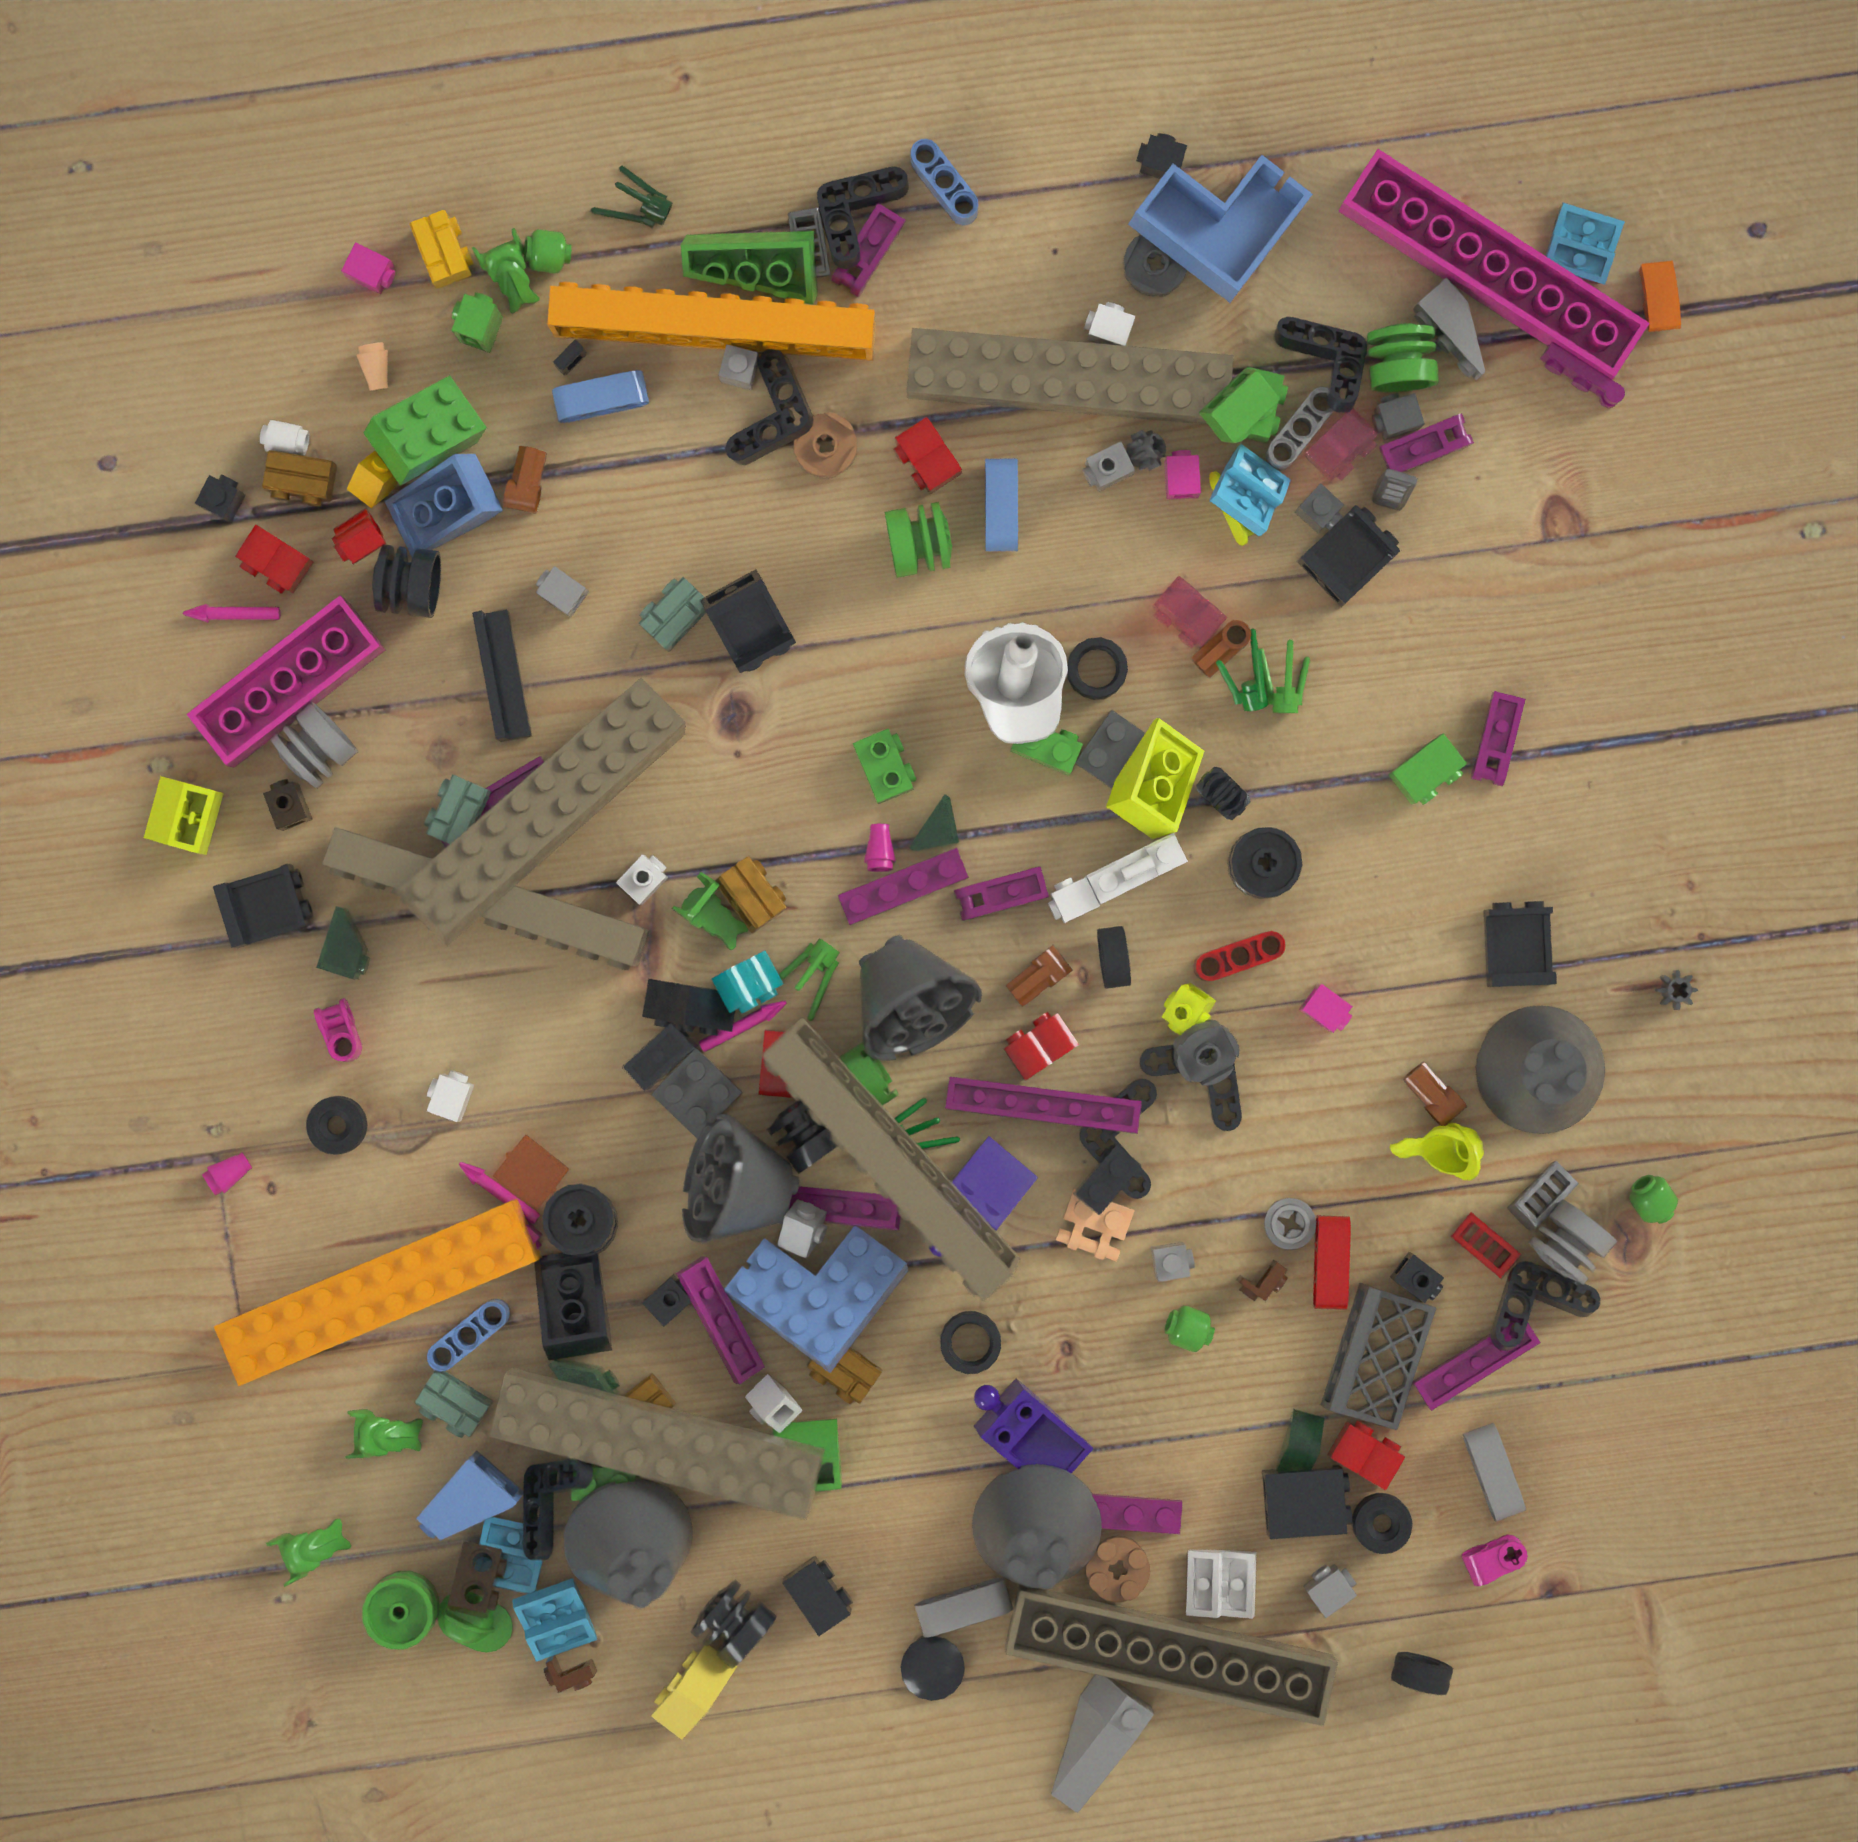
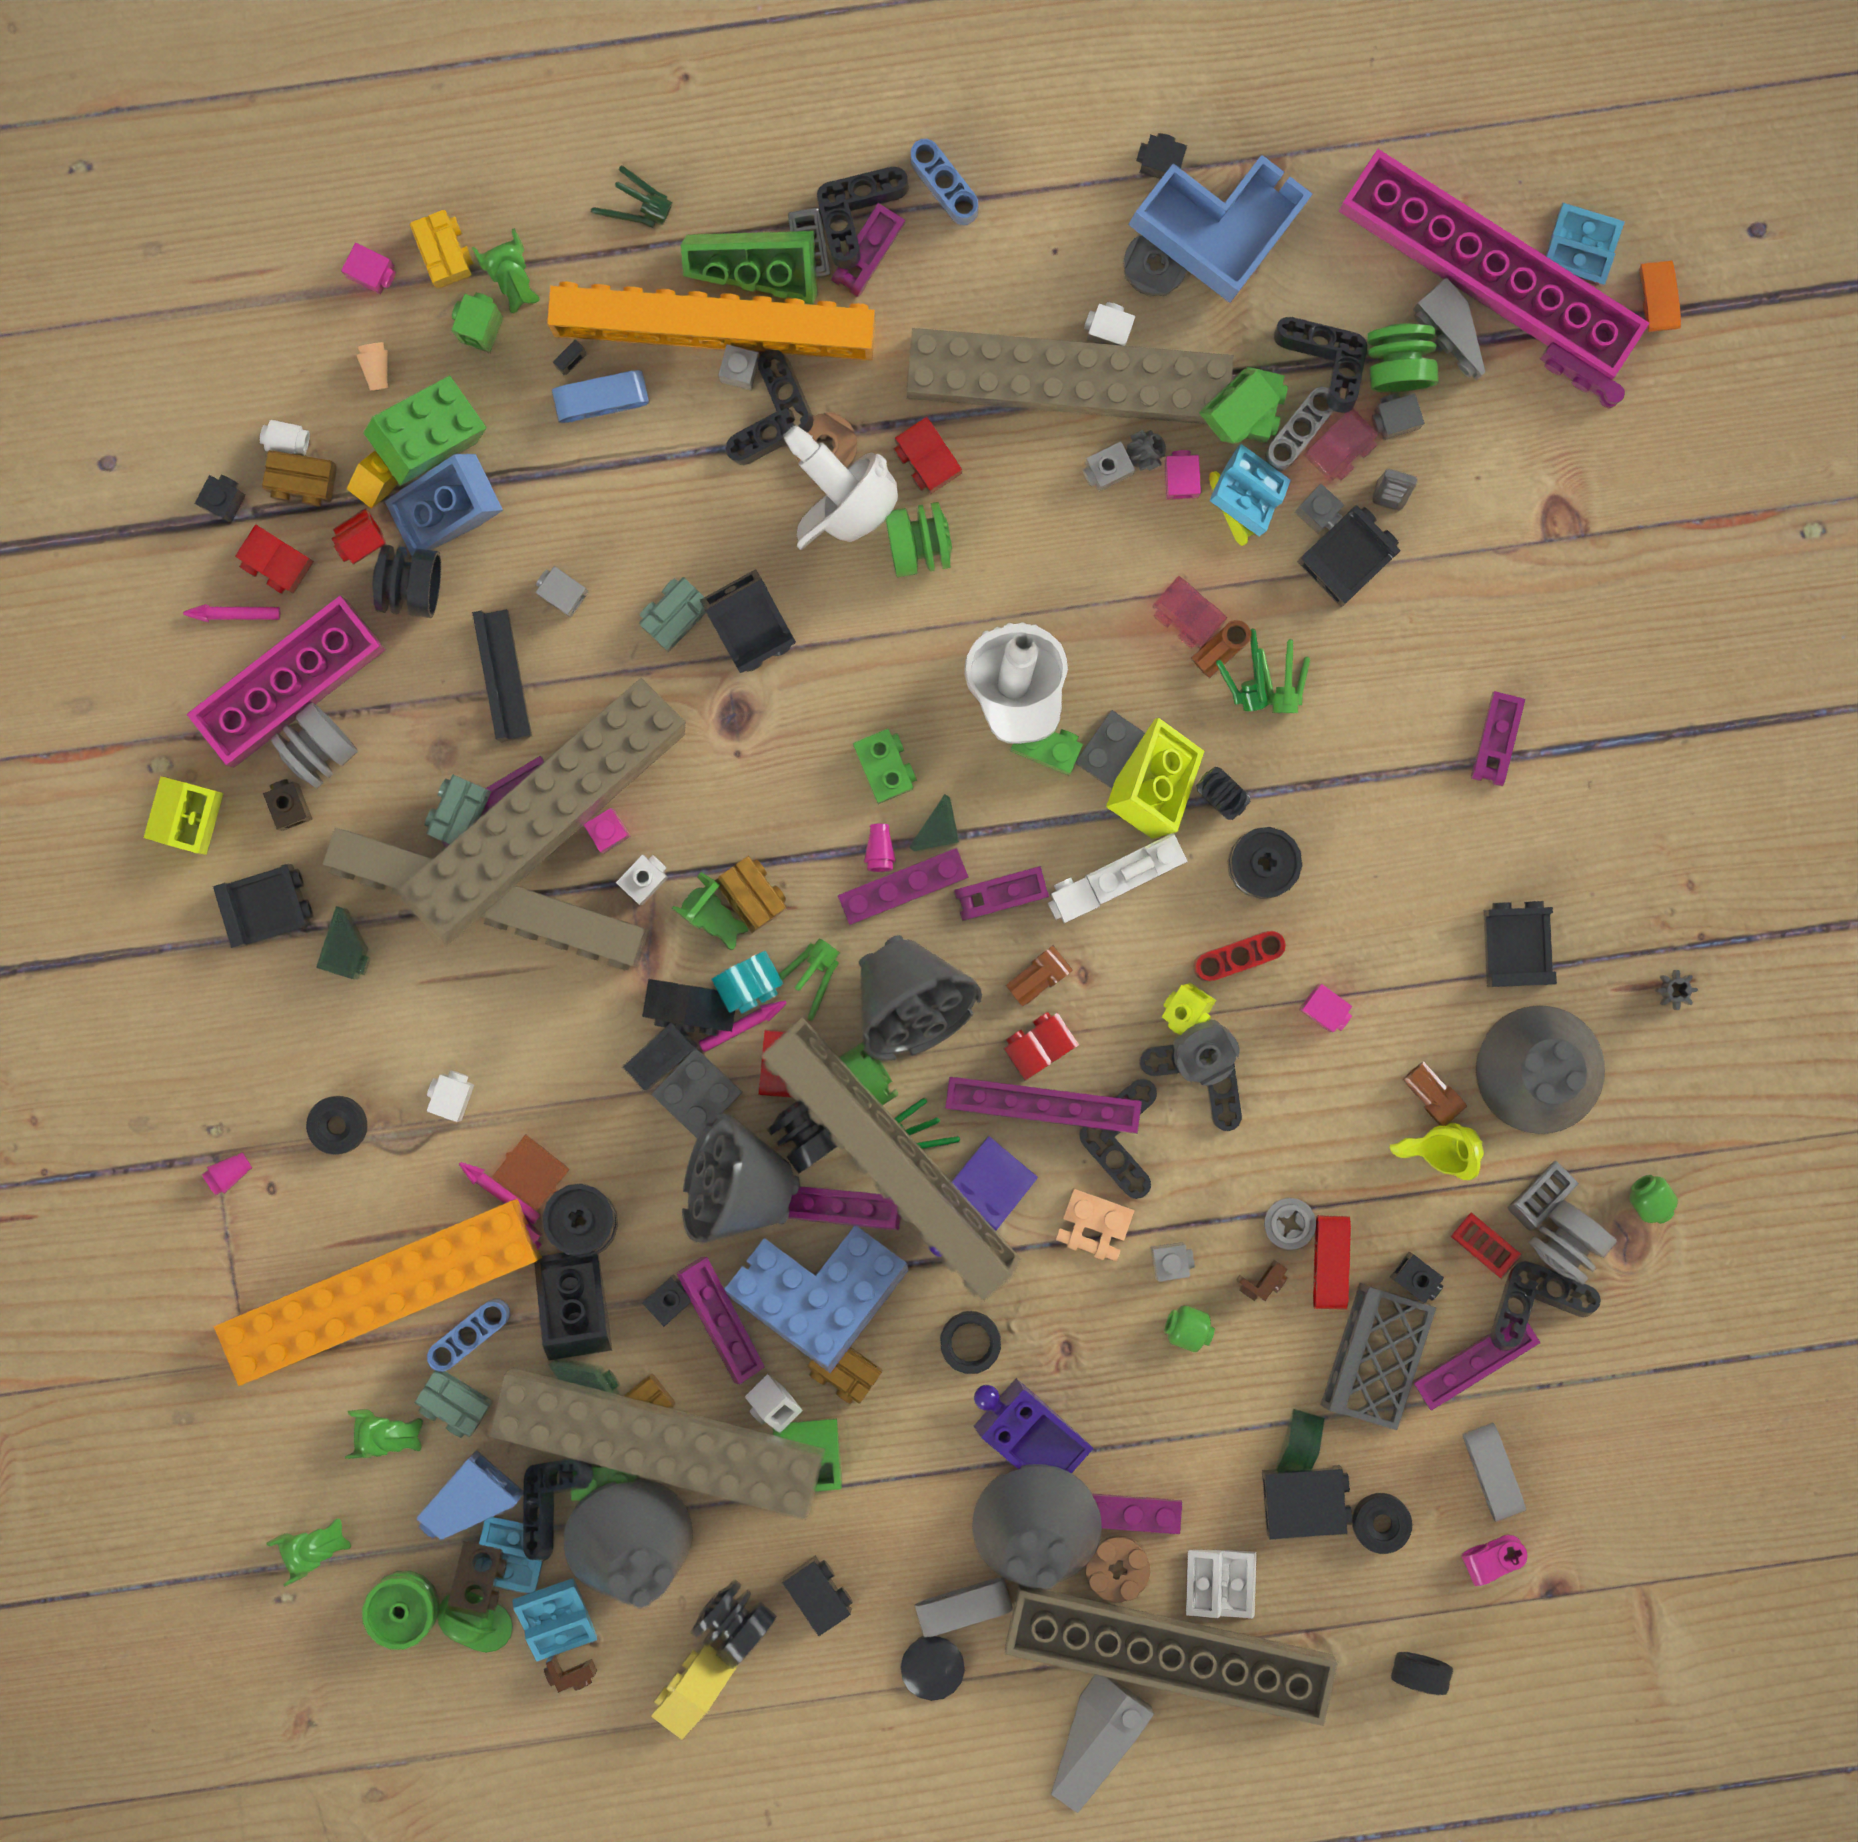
(338, 1029): dark pink piece -> none
(524, 488): dark orange piece -> none
(546, 251): bright green head -> none
(607, 830): none -> dark pink brick
(802, 1228): light grey brick -> none
(855, 498): none -> white piece
(1001, 504): medium blue beam -> none
(1097, 644): black tyre -> none
(1107, 1179): black brick -> none
(1114, 957): black tyre -> none
(1331, 1589): light grey brick -> none
(1367, 1455): red brick -> none
(1425, 445): magenta plate -> none
(1428, 769): bright green brick -> none

